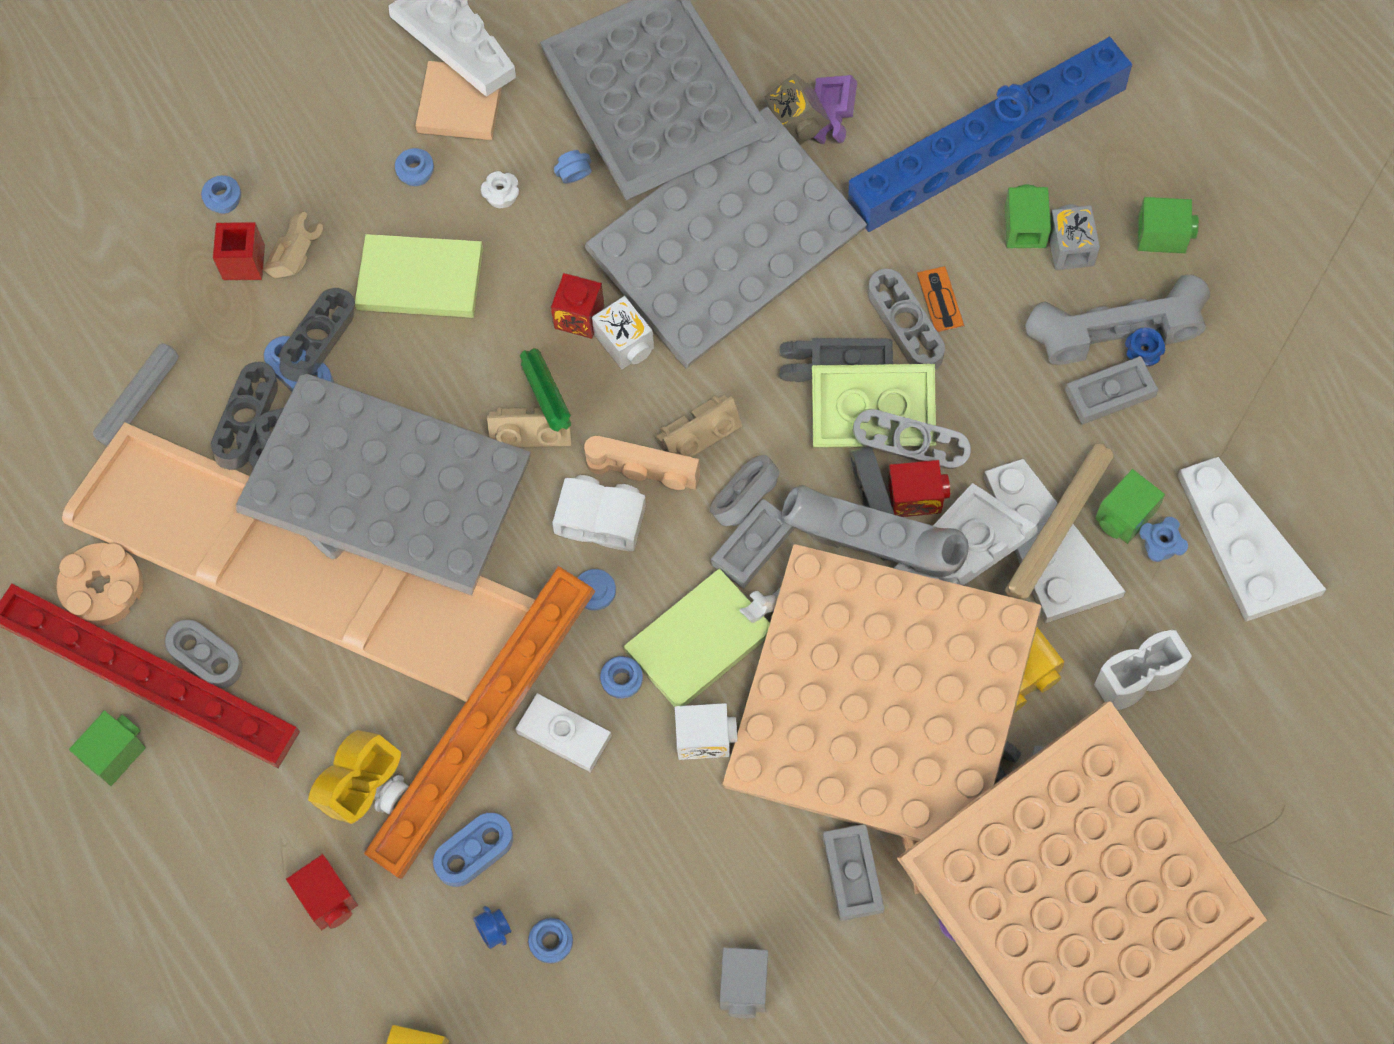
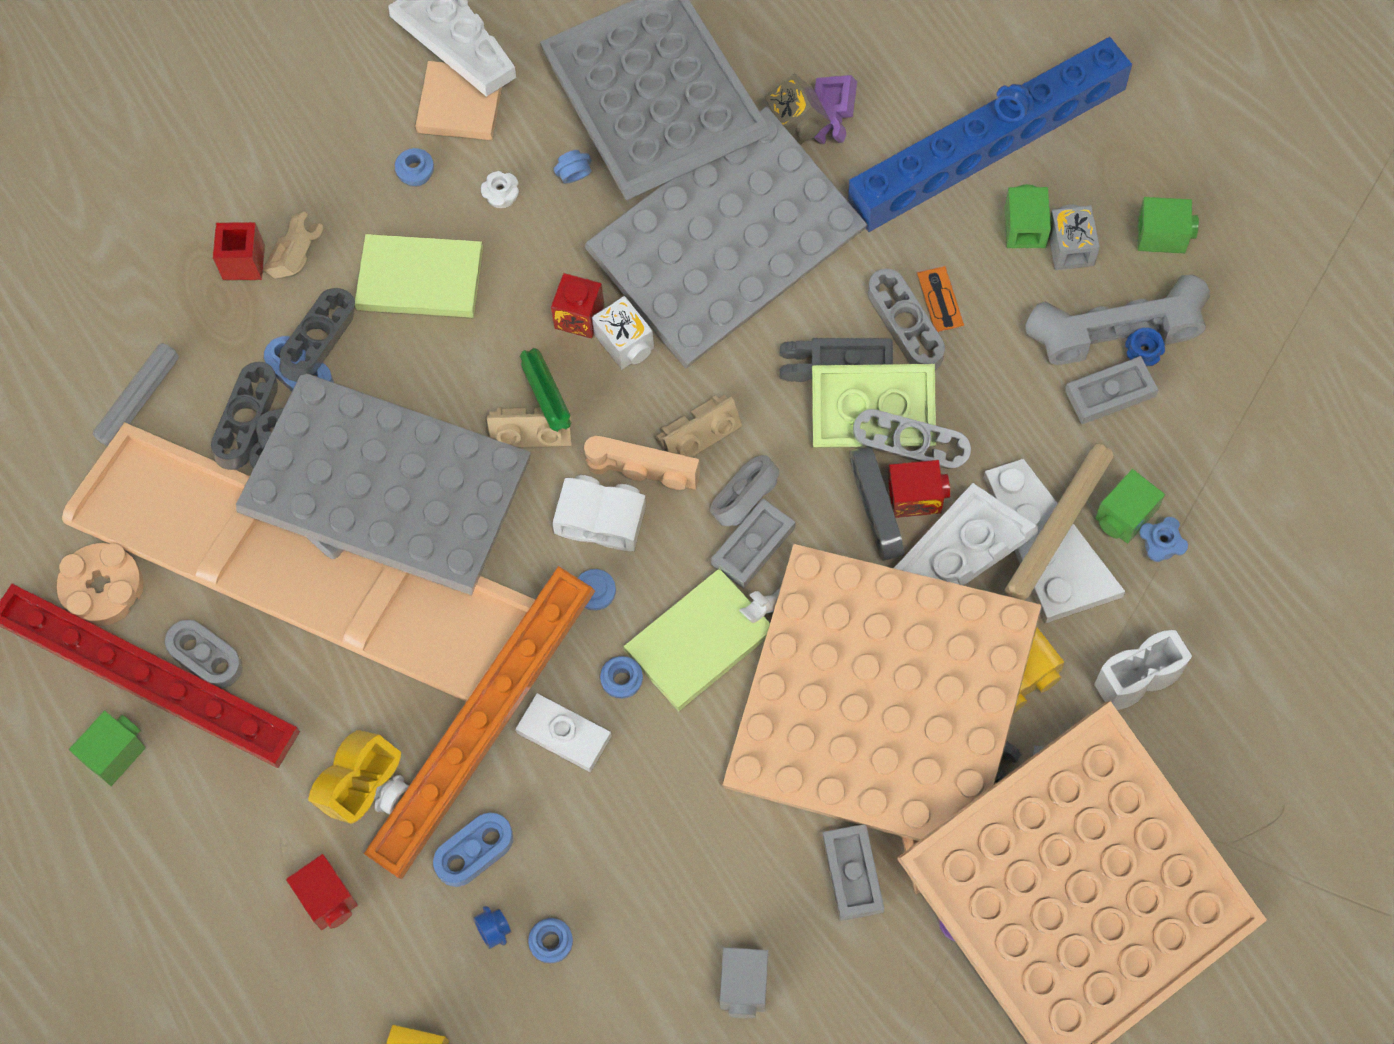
(221, 203): medium blue plate -> none
(704, 731): white brick -> none
(875, 532): light grey plate -> none
(1250, 550): white wing -> none

